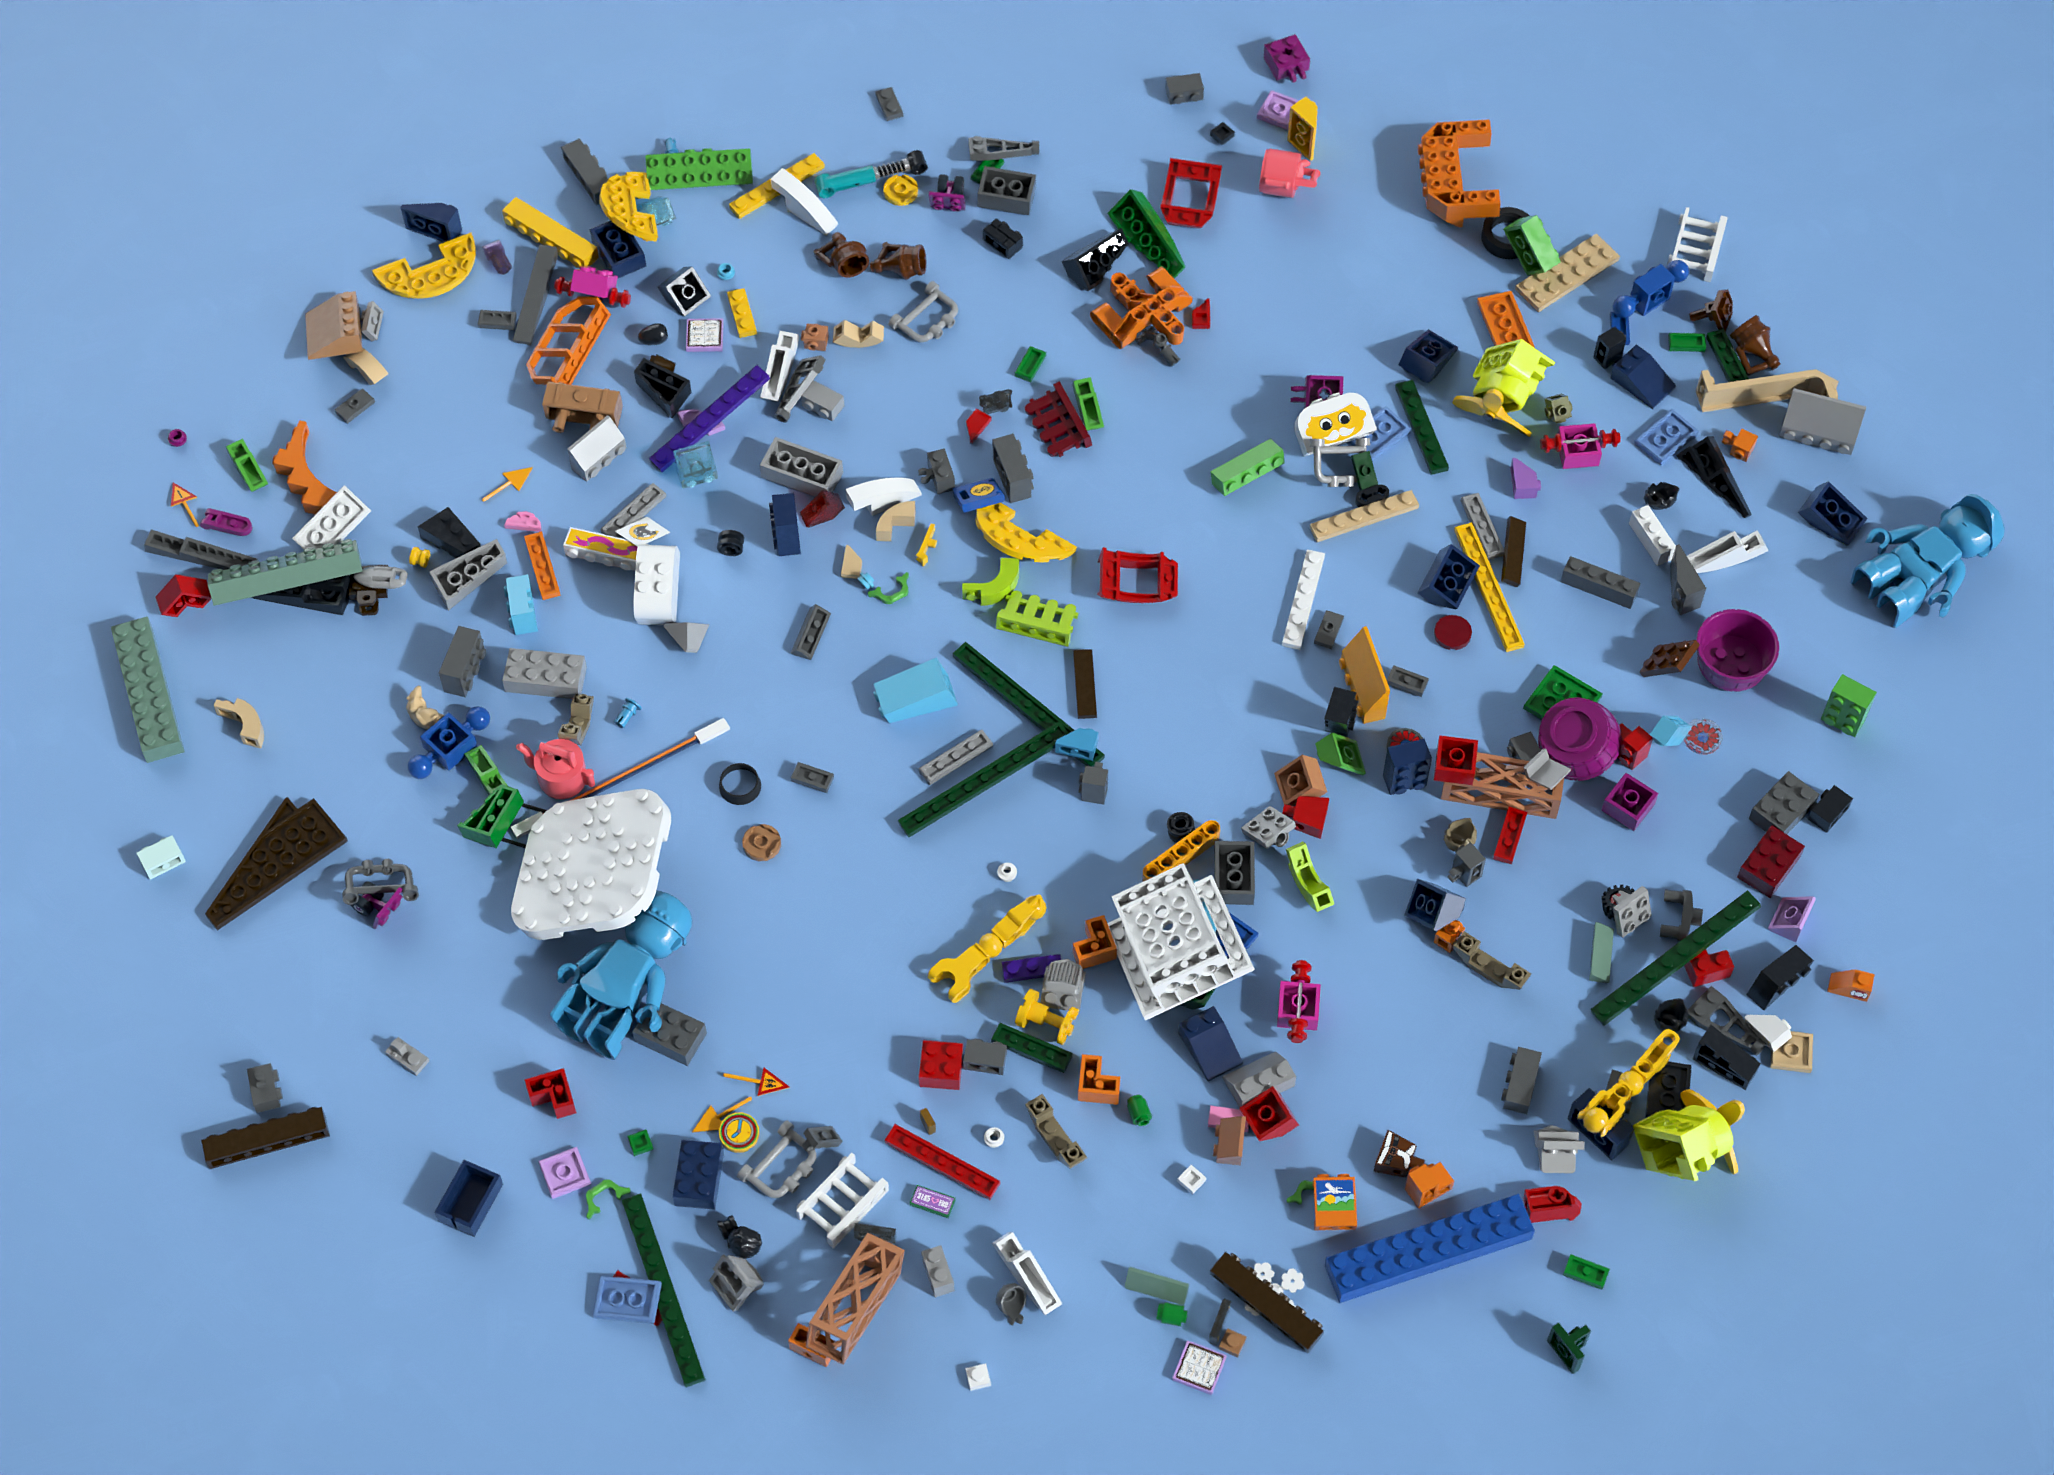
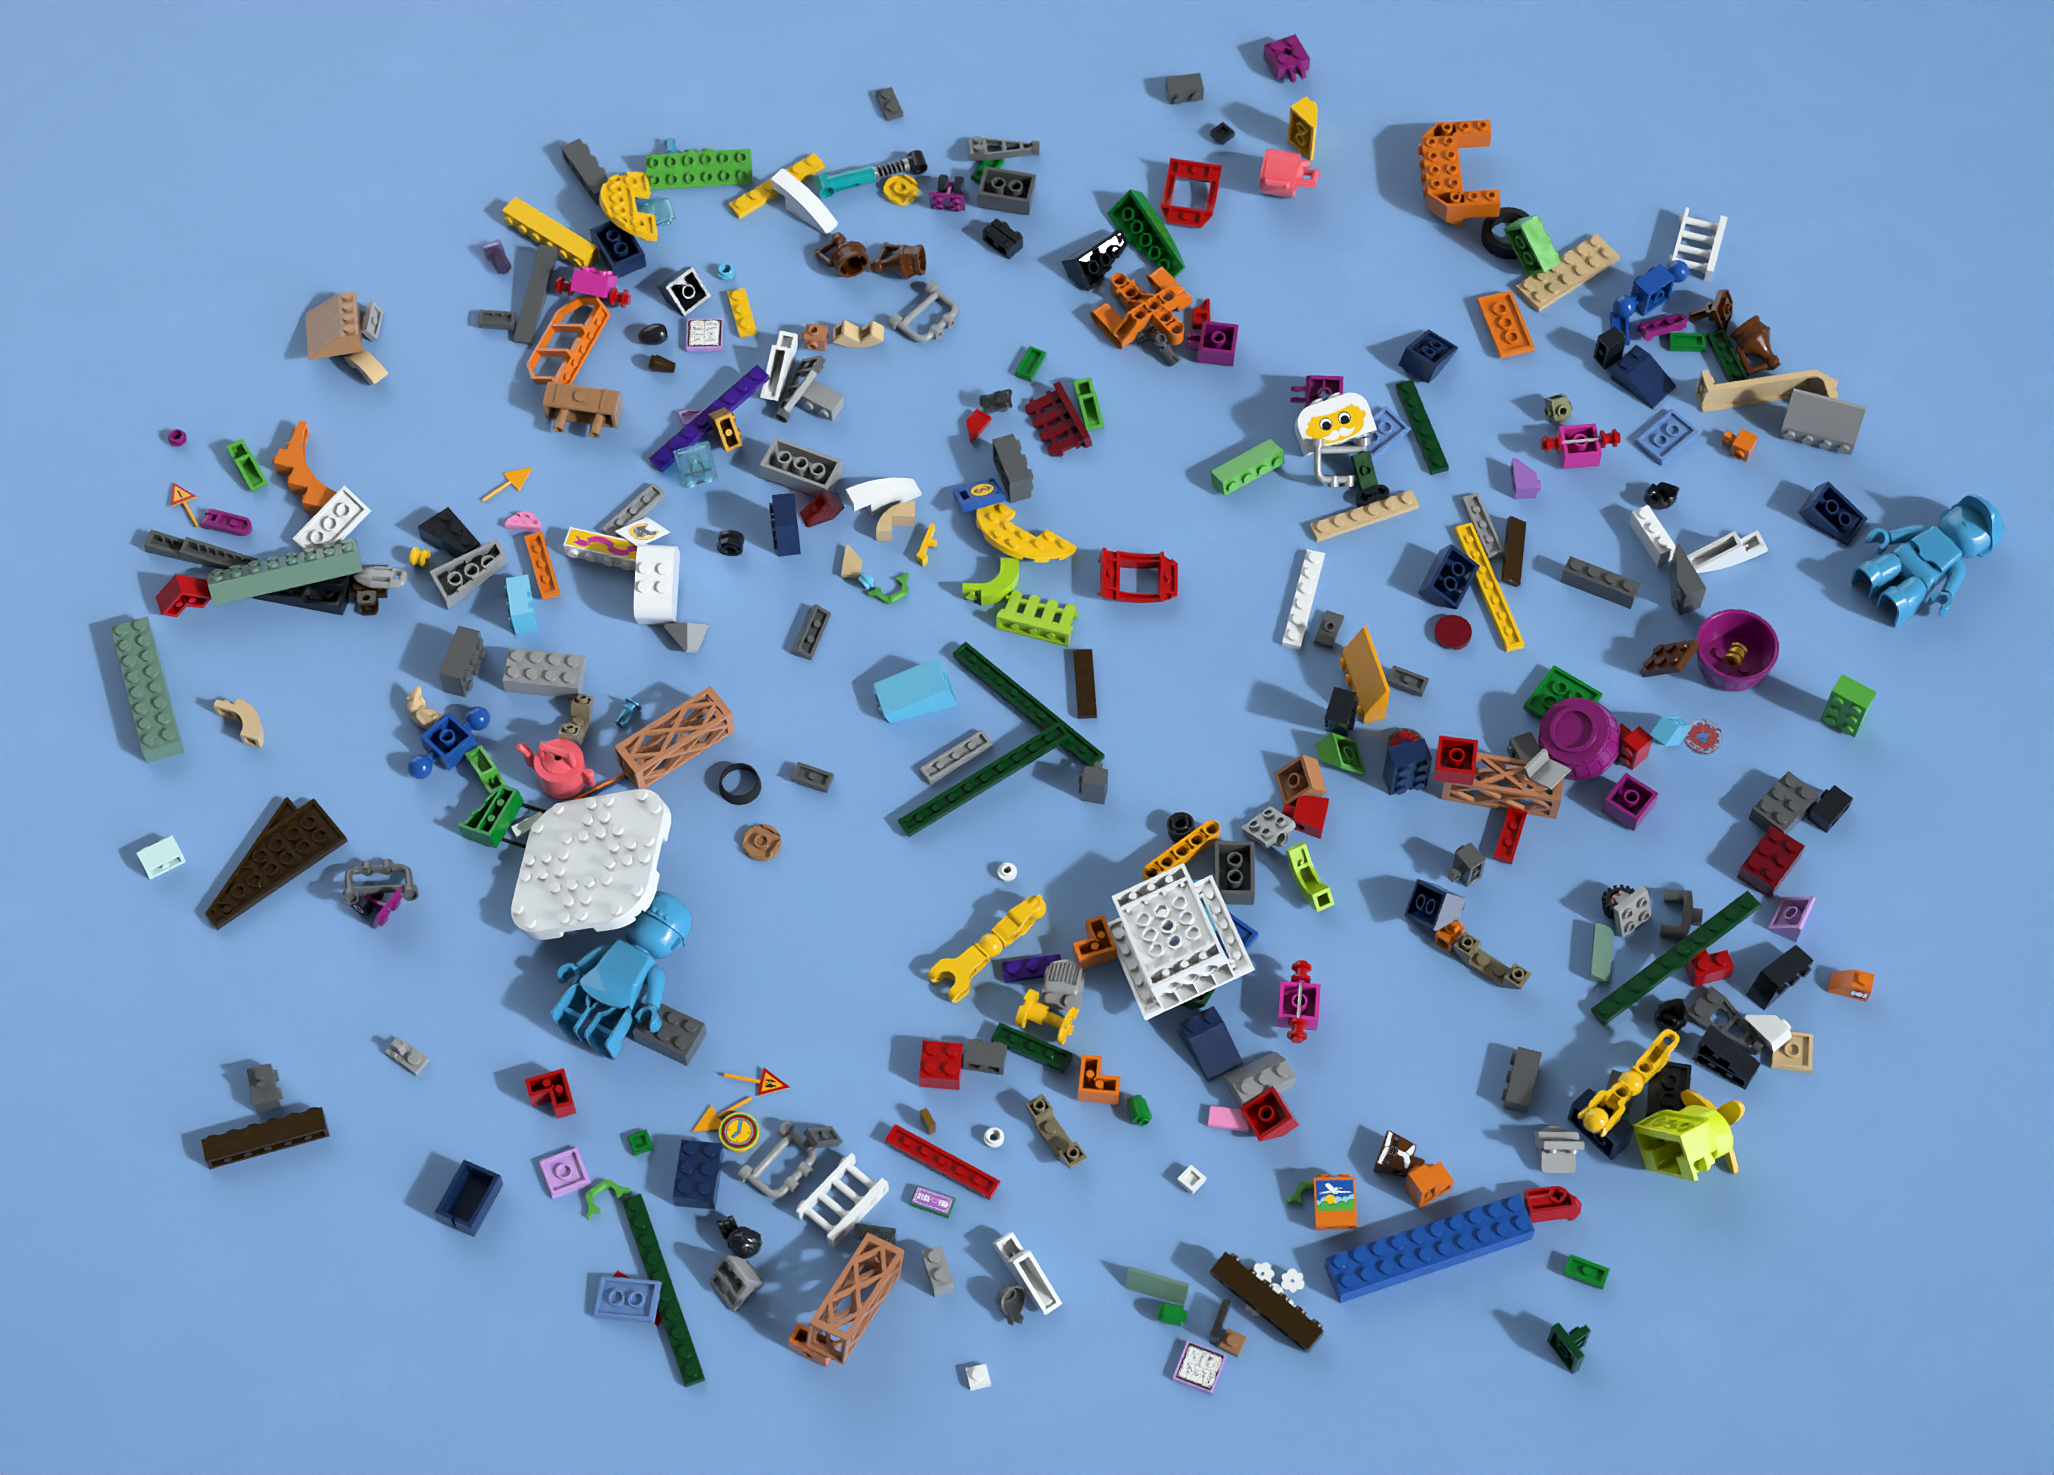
(354, 406): dark grey plate -> none
(432, 220): dark blue slope -> none
(434, 277): yellow plate -> none
(596, 449): slope -> none
(631, 748): none -> nougat piece
(662, 386): black wedge -> none
(725, 429): none -> pearl gold brick
(939, 471): dark grey brick -> none
(1079, 744): dark azure slope -> none
(1215, 343): none -> magenta hinge
(1230, 1140): nougat slope -> none
(1276, 109): lavender tile -> none
(1460, 833): dark tan hair -> none
(1505, 381): neon yellow brick -> none
(1662, 326): none -> magenta plate
(1711, 466): black wedge -> none
(1735, 655): none -> pearl gold bush

